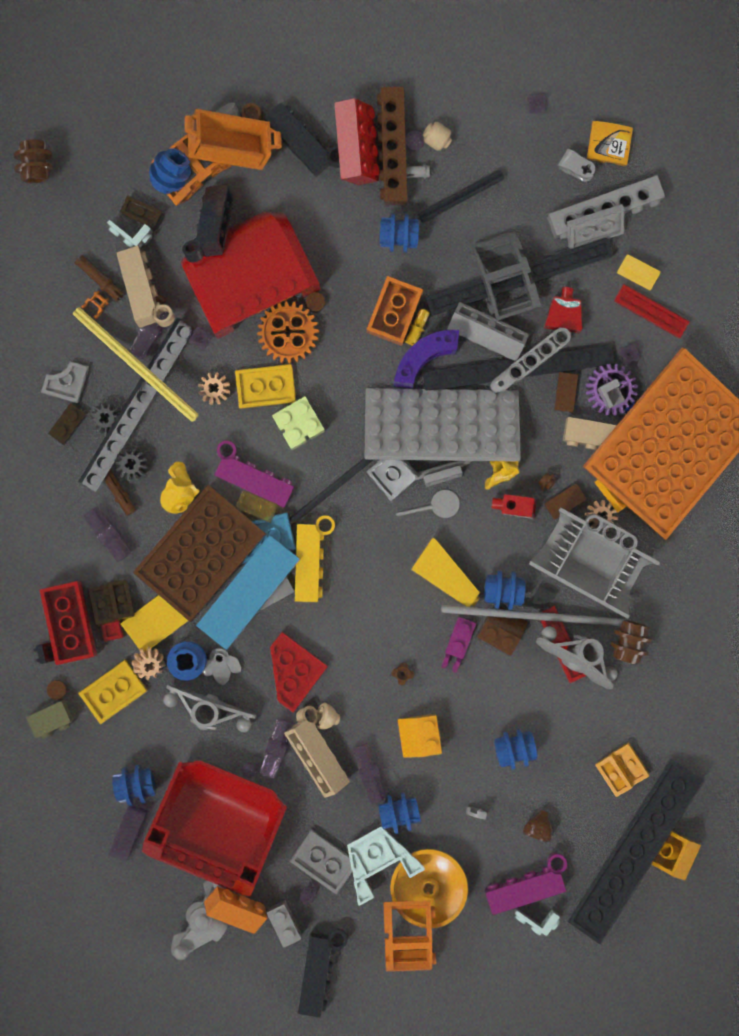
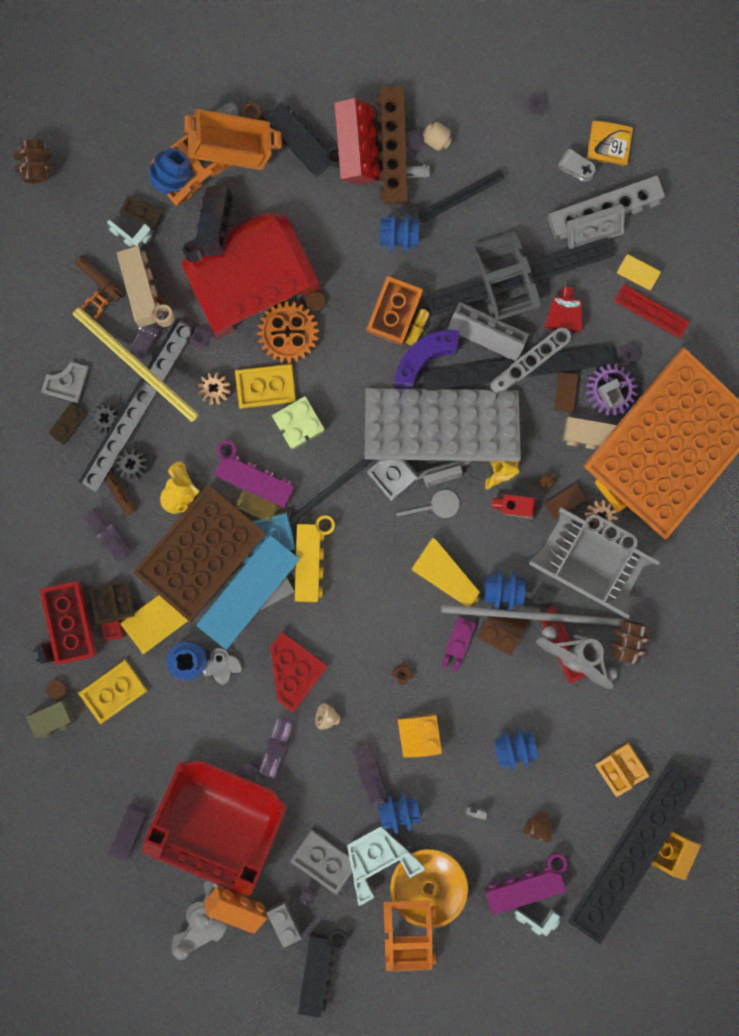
(134, 785): blue piece -> none
(148, 657): light nougat gear -> none
(171, 700): light grey piece -> none
(316, 754): tan hinge -> none

